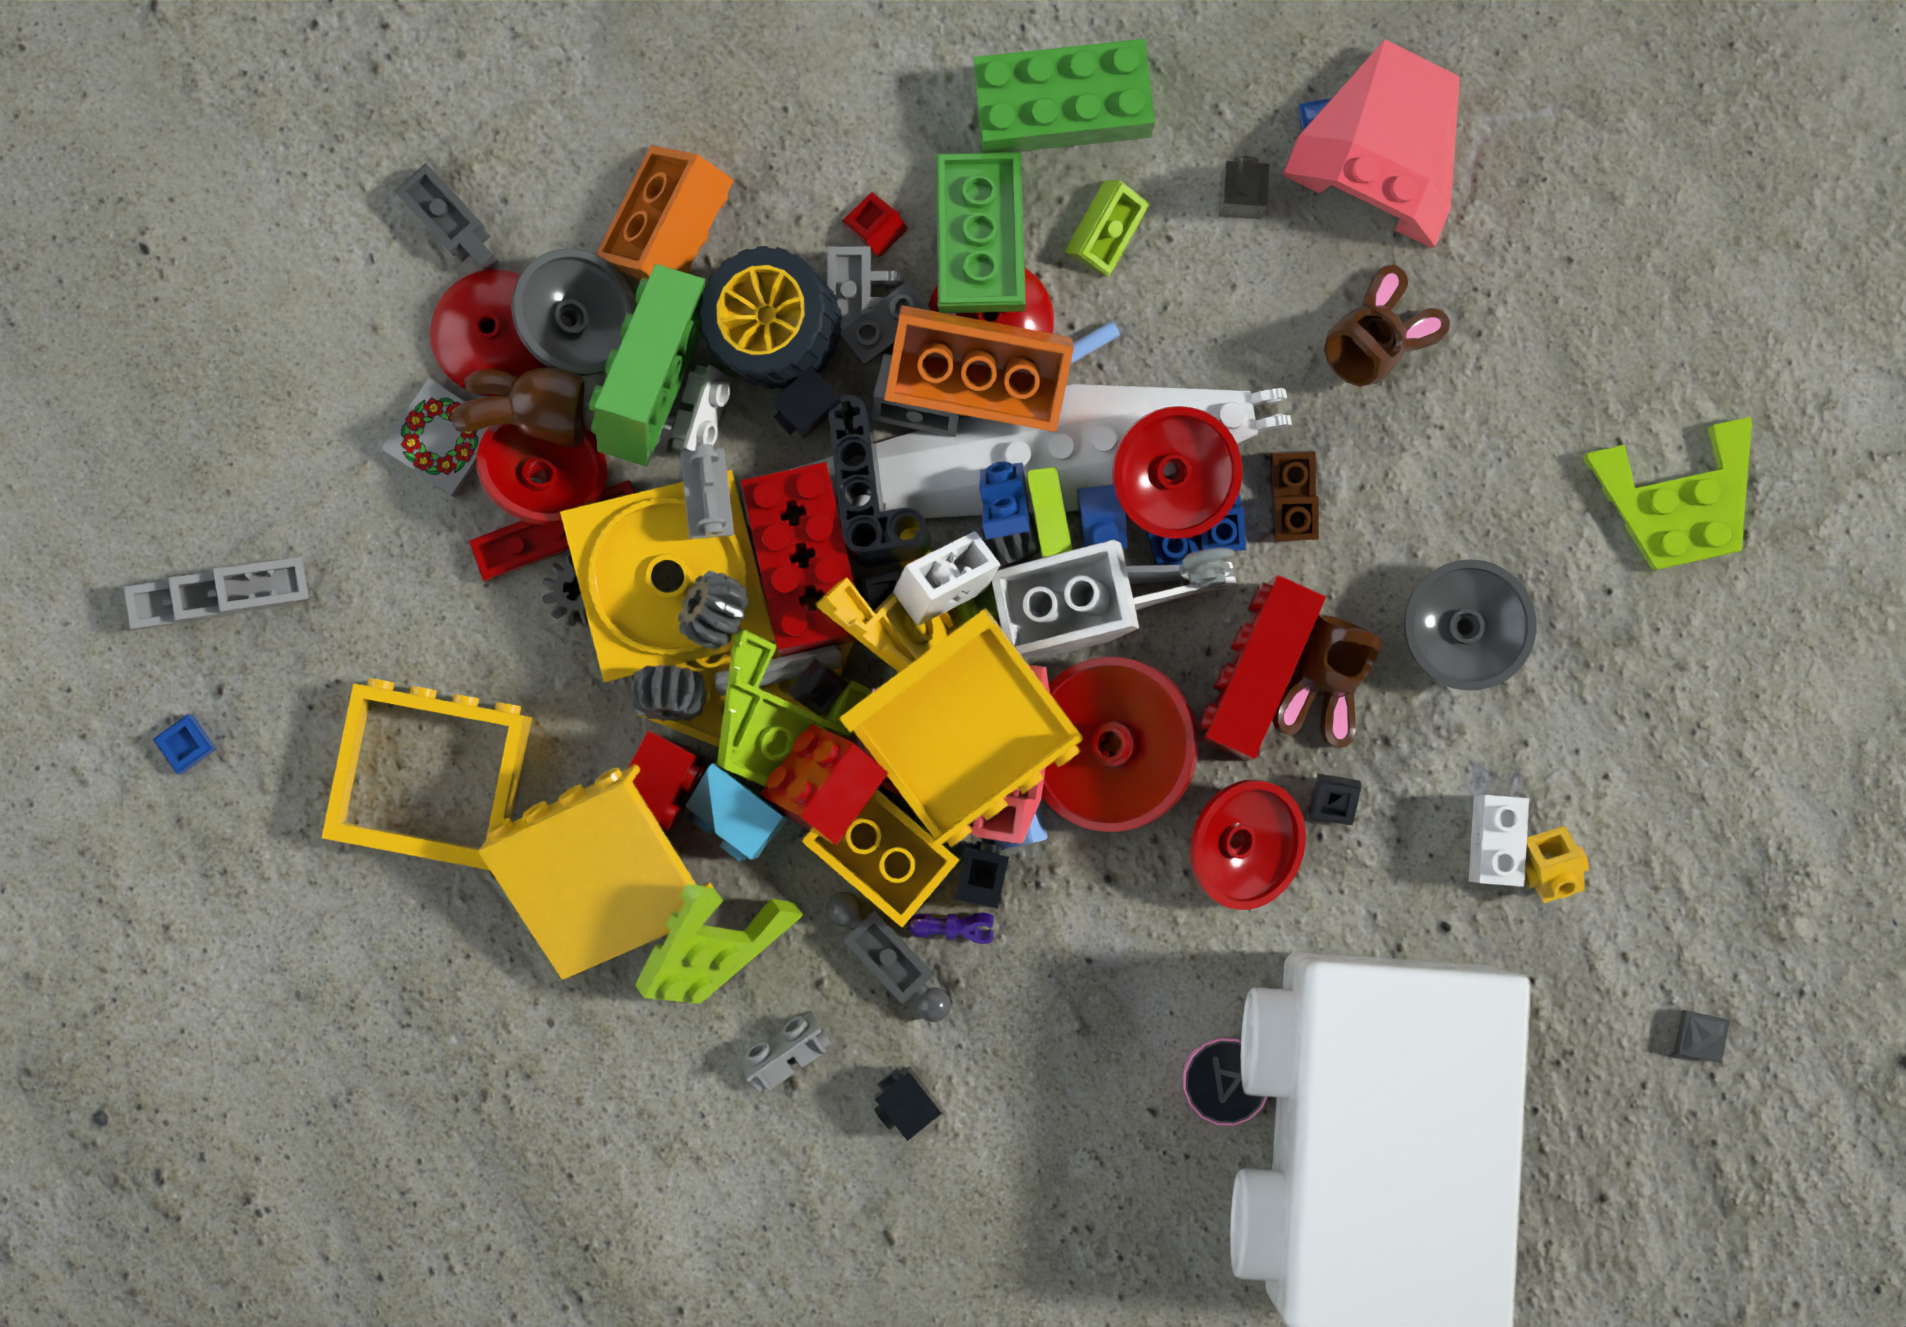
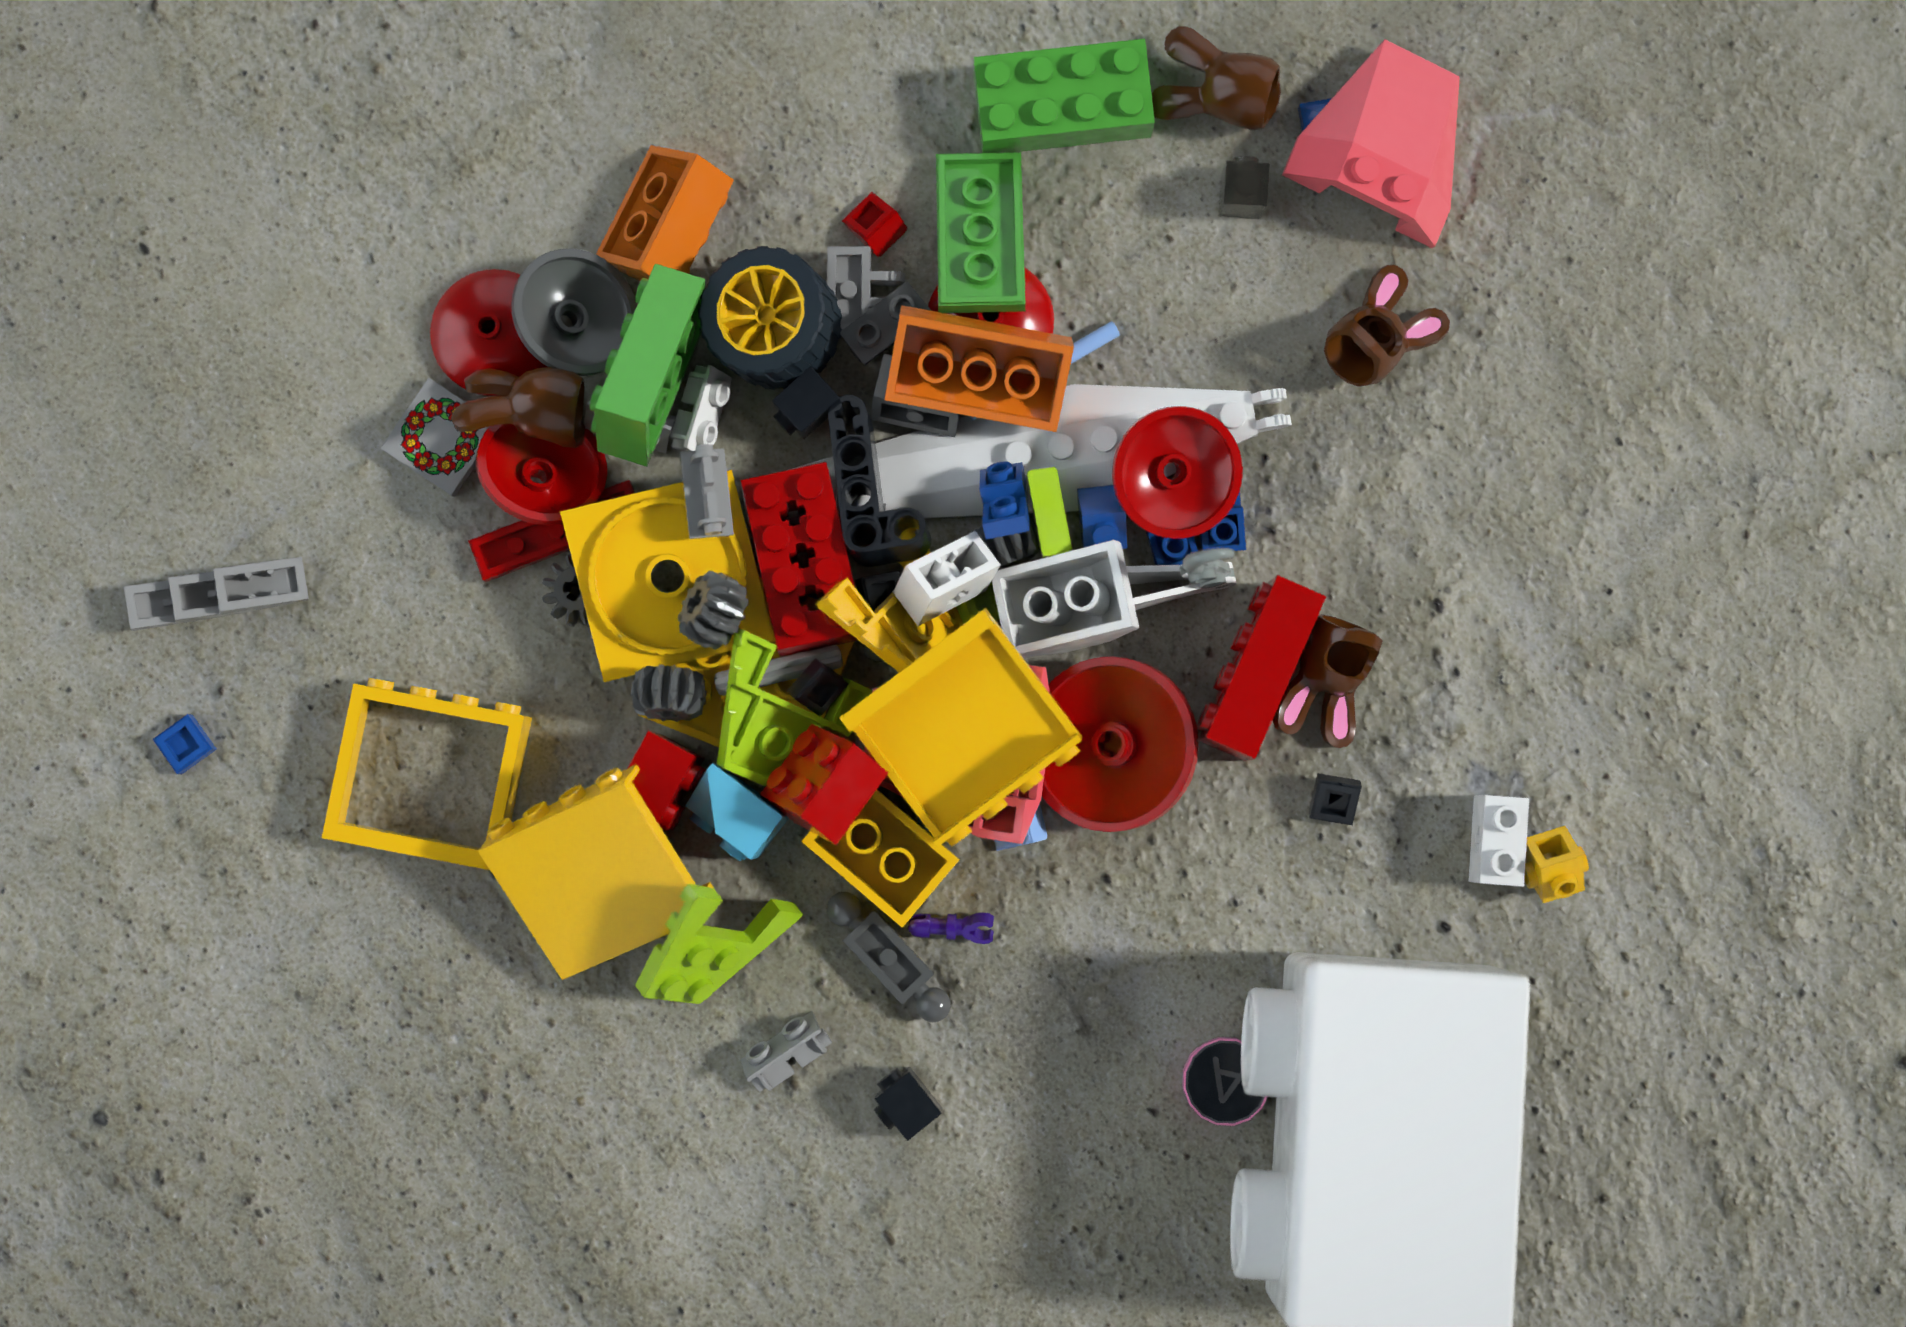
(446, 216): dark grey hinge -> none
(982, 892): black brick -> none
(1107, 227): lime slope -> none
(1236, 87): none -> reddish brown piece
(1264, 848): red dish -> none
(1294, 495): reddish brown slope -> none
(1499, 621): dark grey dish -> none
(1685, 516): lime wing -> none
(1702, 1036): dark grey tile -> none

